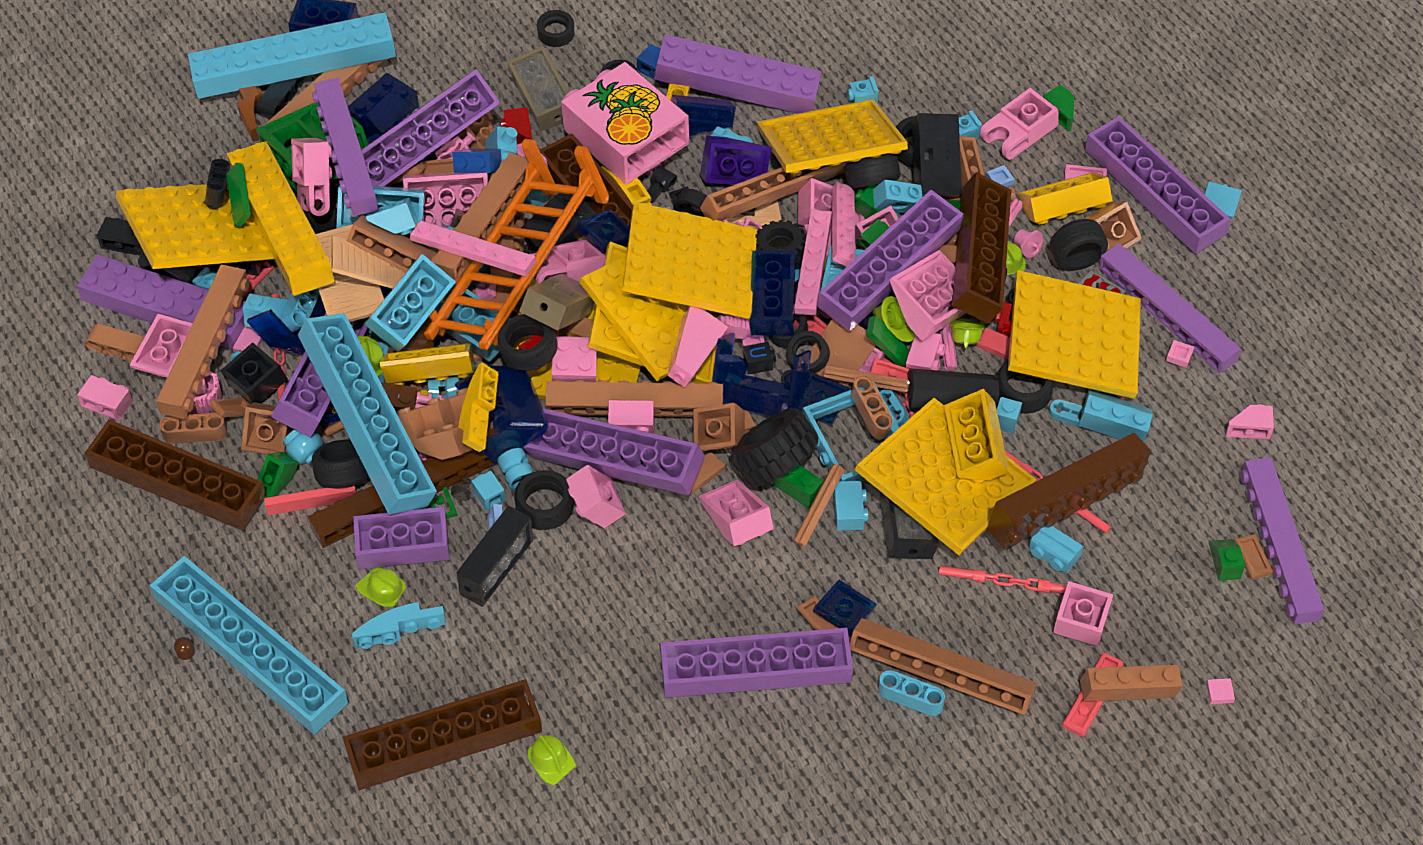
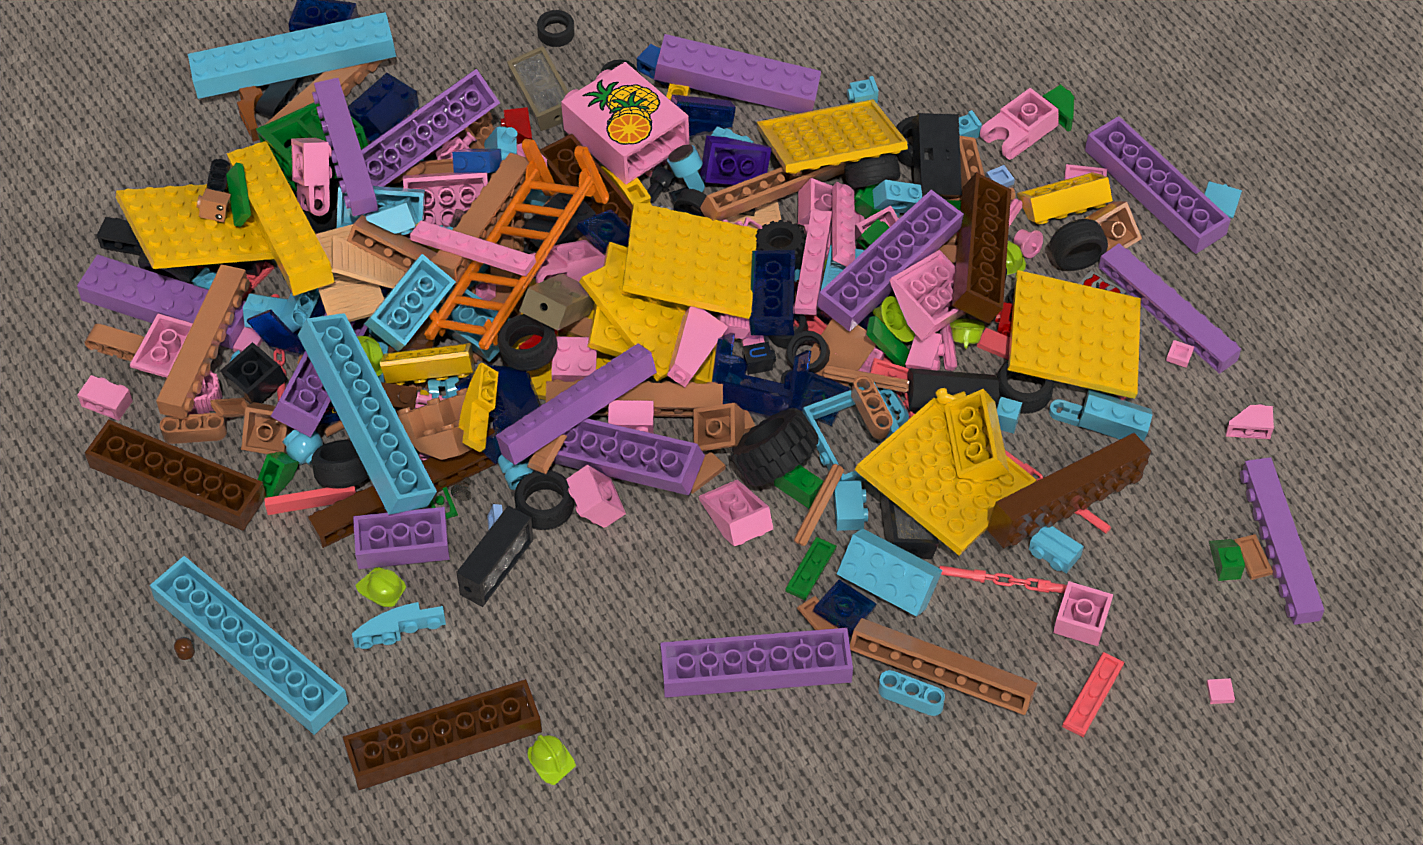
(214, 205): none -> nougat brick
(488, 490): medium azure brick -> none
(545, 456): none -> nougat tile
(576, 404): none -> medium lavender brick
(685, 163): none -> medium azure piece
(810, 568): none -> green tile
(889, 572): none -> medium azure brick
(945, 398): none -> yellow arm
(1131, 683): nougat brick -> none

